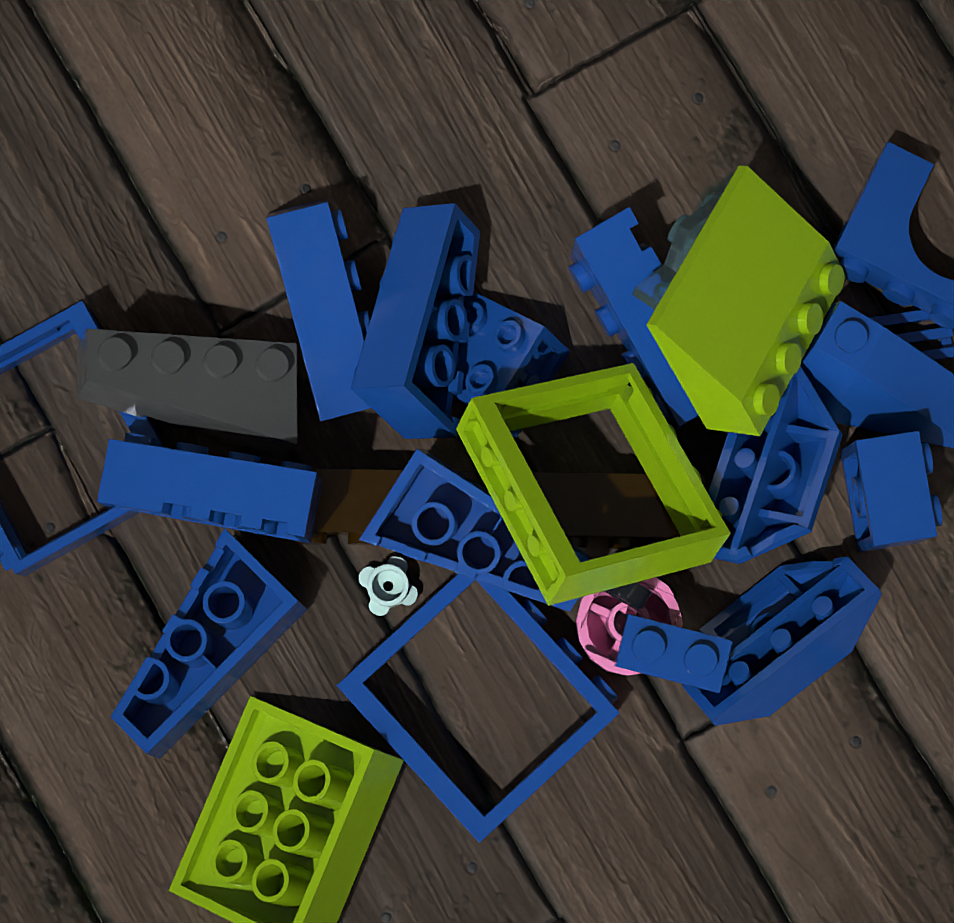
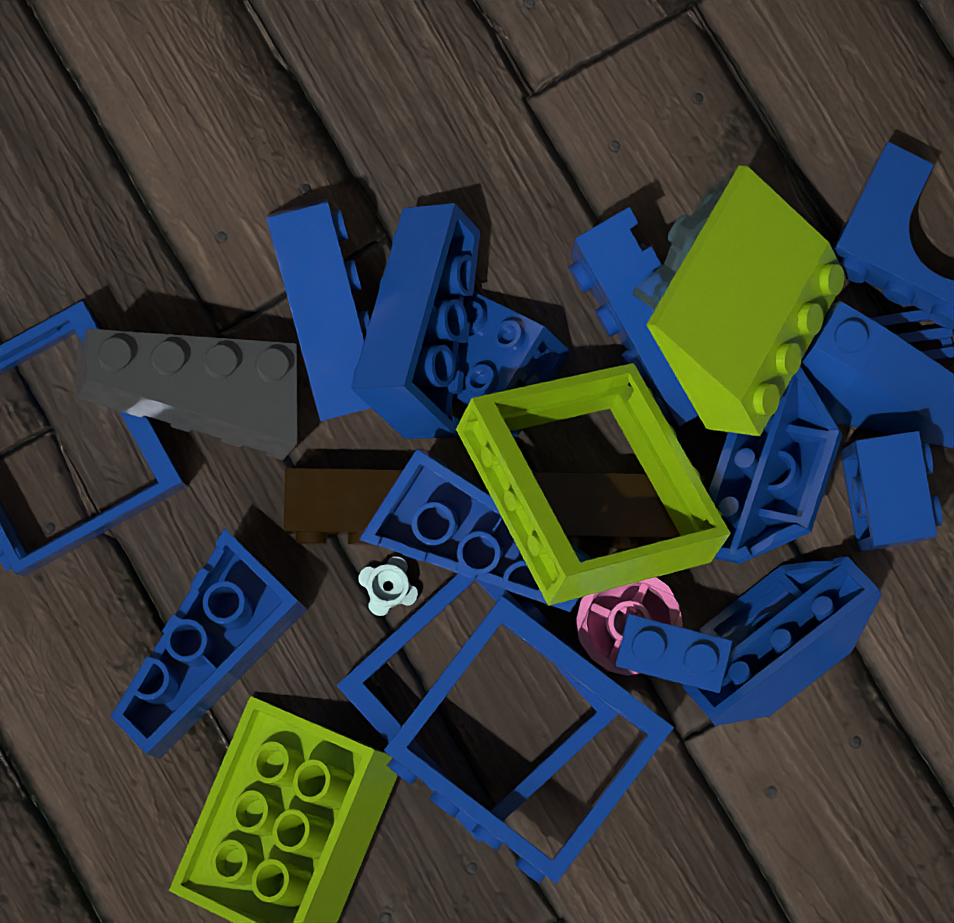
(210, 488): blue wedge -> none
(489, 826): none -> blue window
(632, 595): black tile -> none

